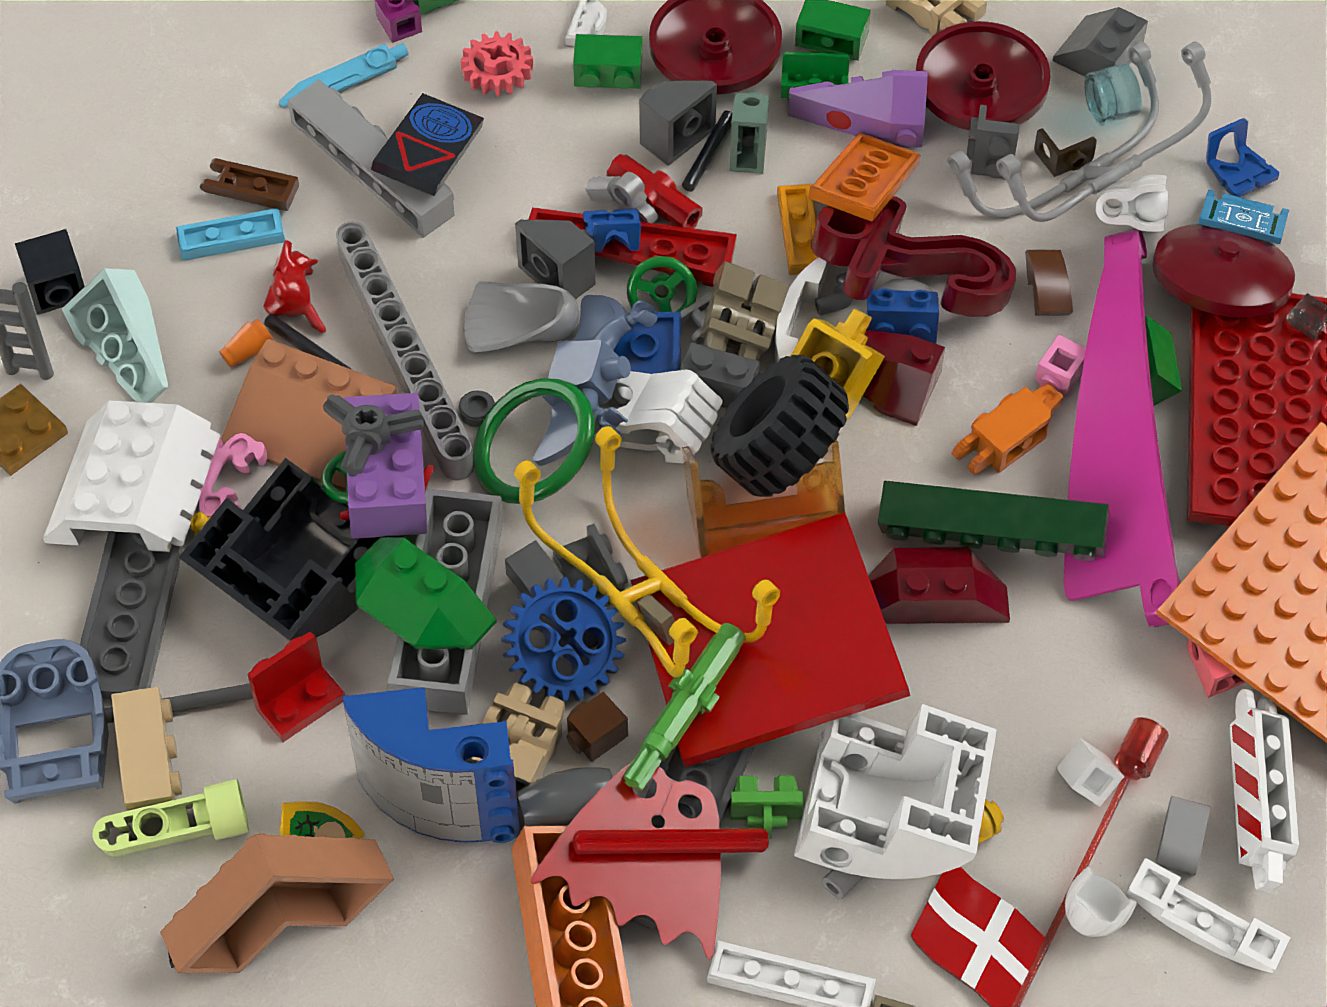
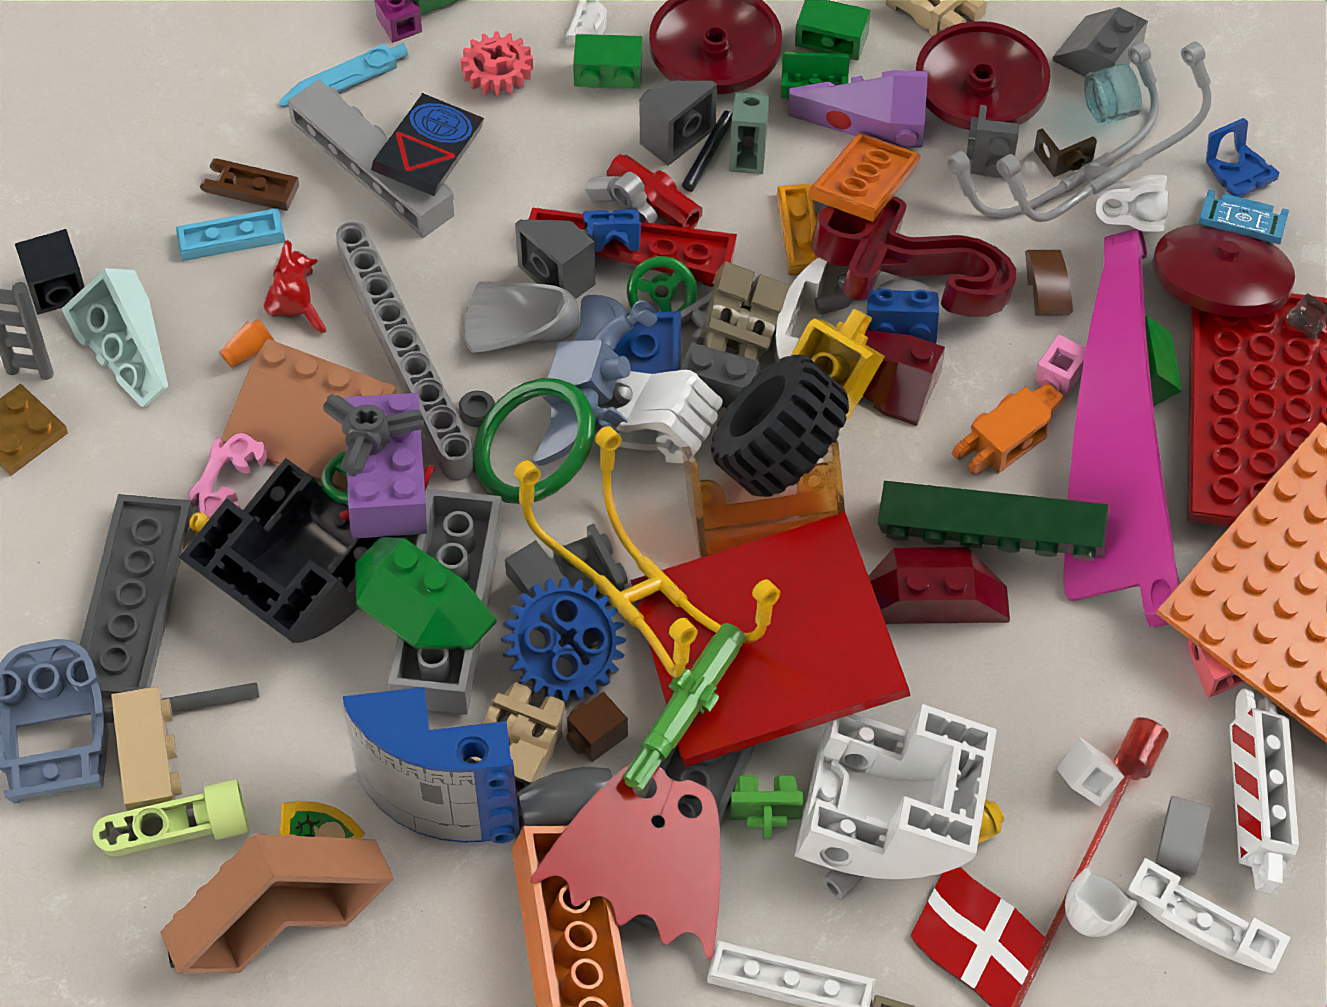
(135, 474): white slope -> none
(293, 687): red bracket -> none
(298, 339): black bar -> none
(657, 617): dark tan tile -> none
(670, 841): red axle -> none

